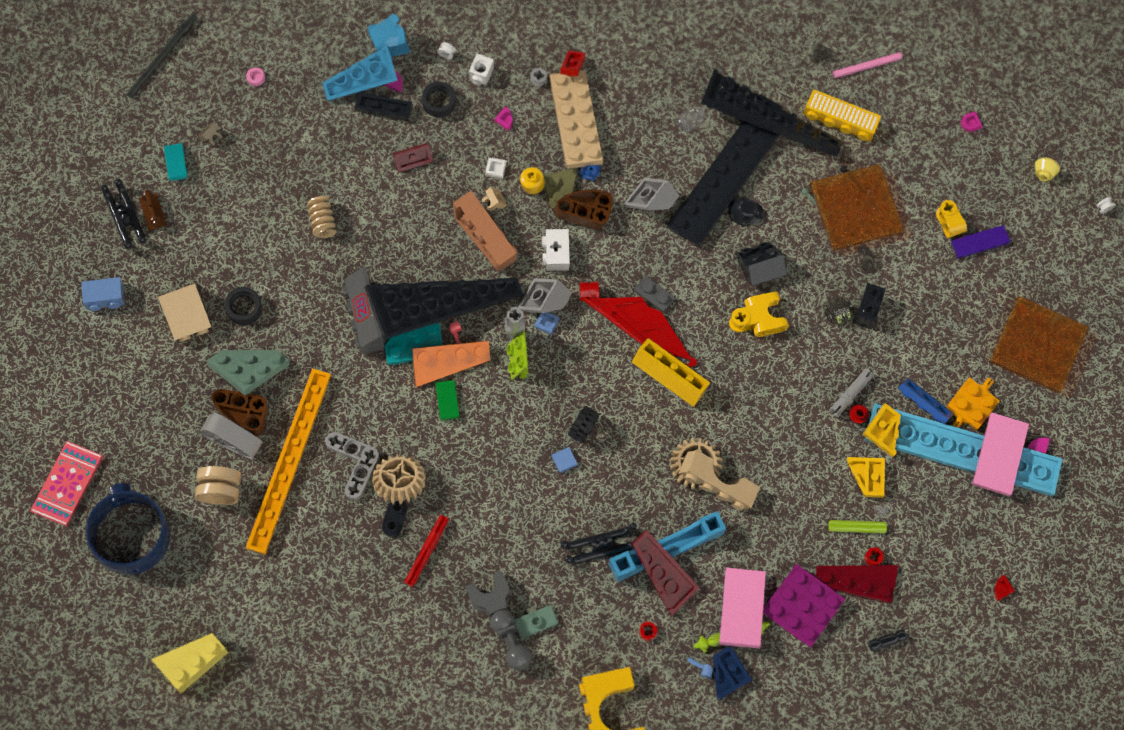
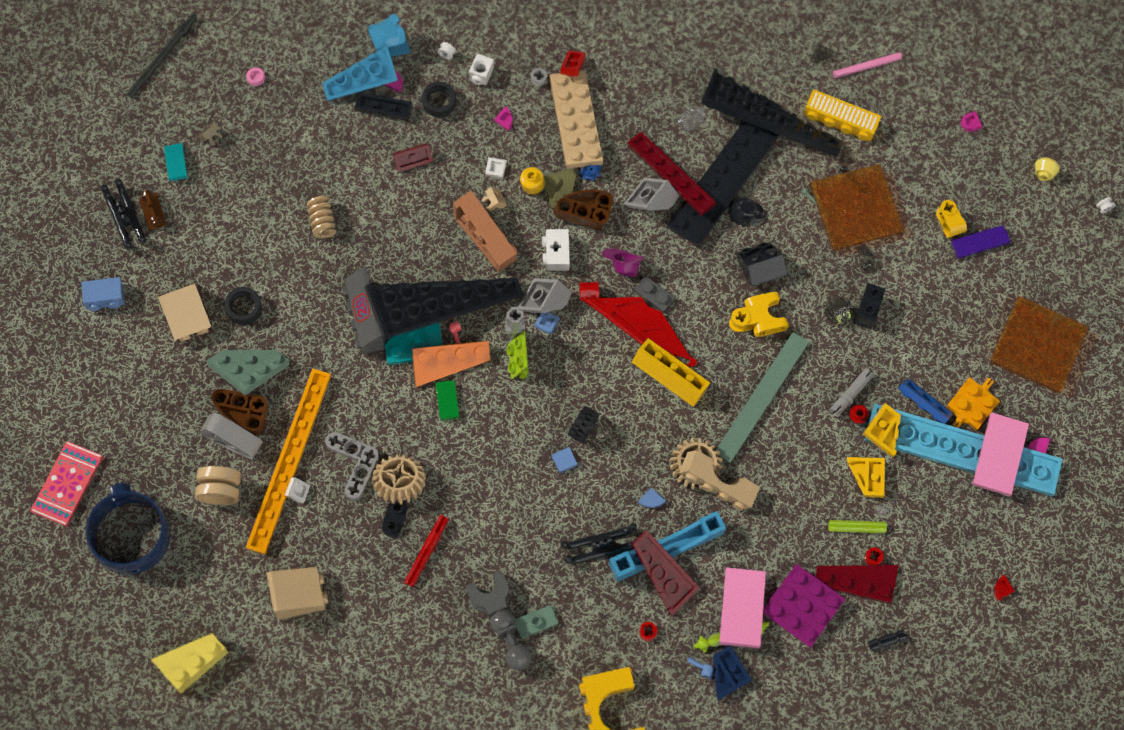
(296, 592): none -> tan slope
(297, 490): none -> white tile
(623, 261): none -> magenta piece
(651, 499): none -> medium blue tile
(668, 170): none -> dark red plate
(761, 397): none -> sand green tile

